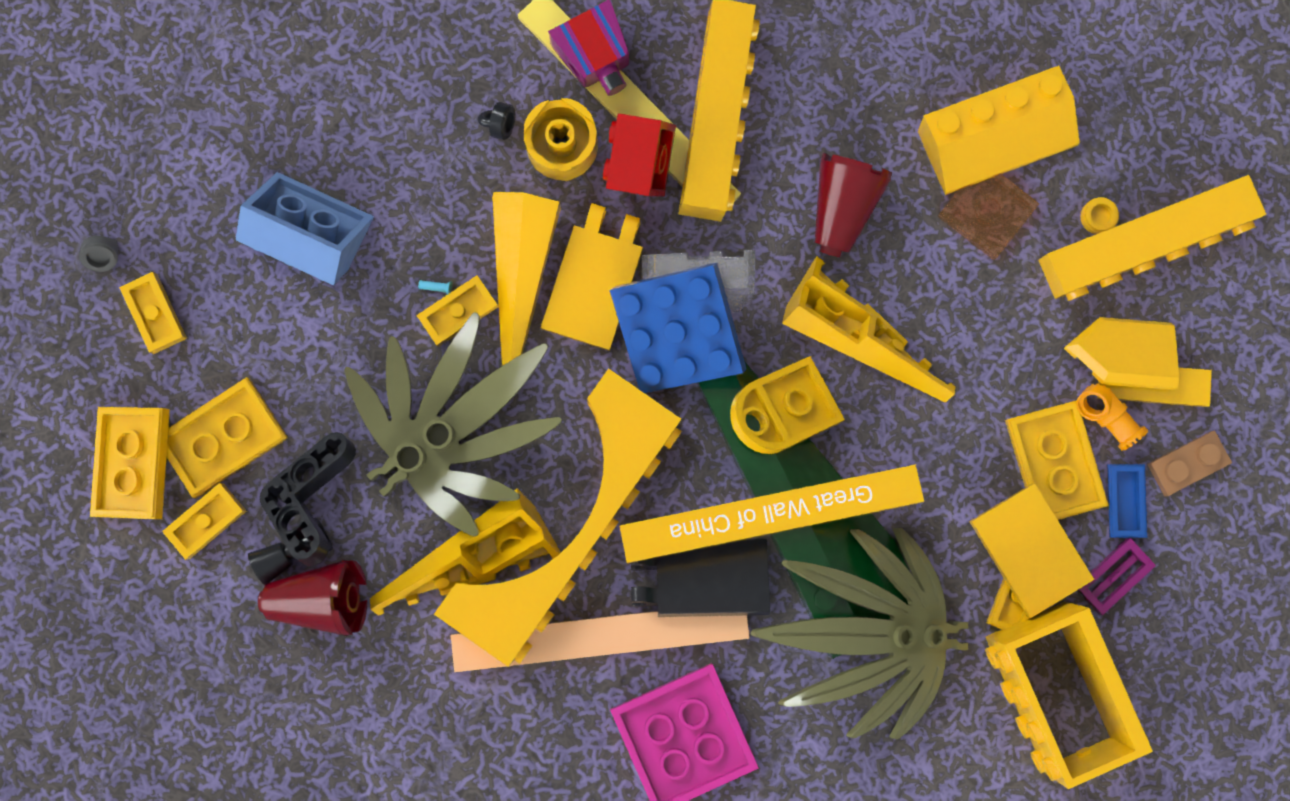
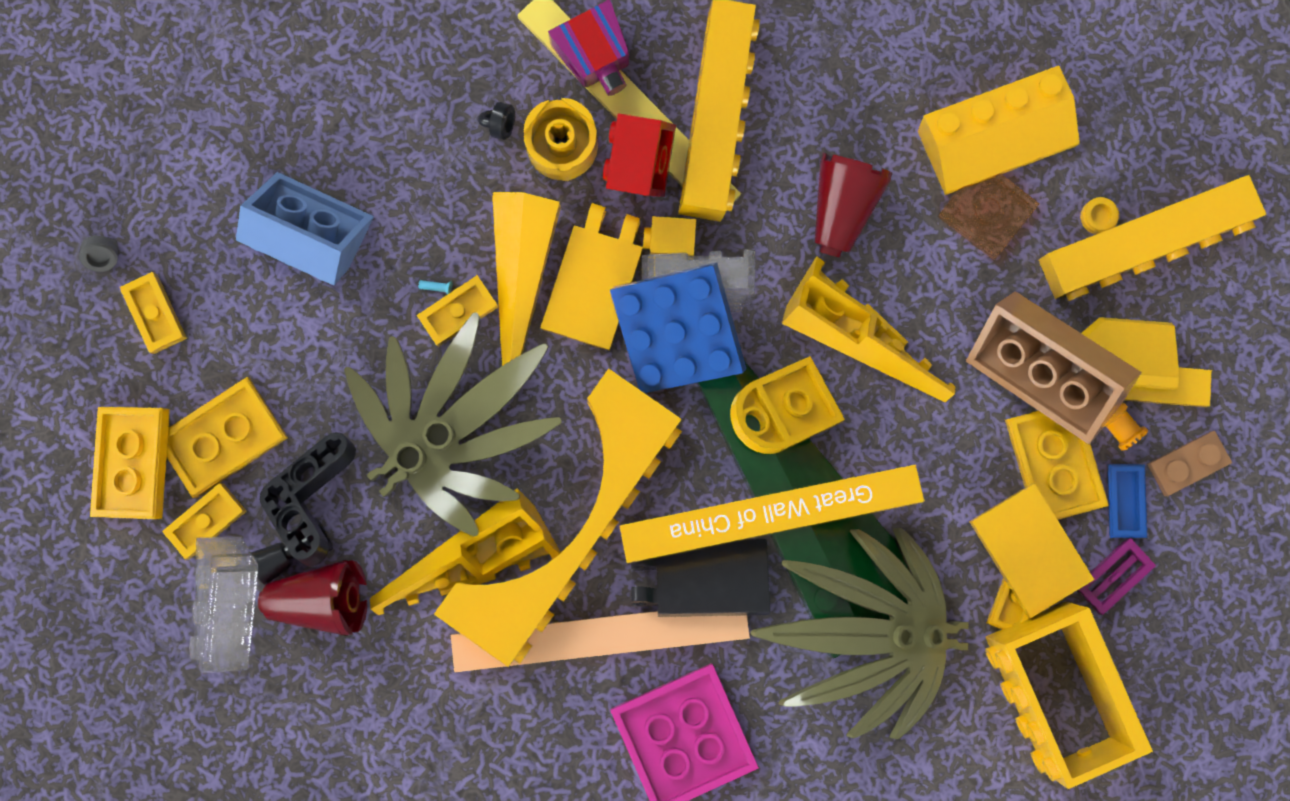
(223, 604): none -> clear wedge
(670, 236): none -> yellow brick
(1052, 366): none -> medium nougat slope

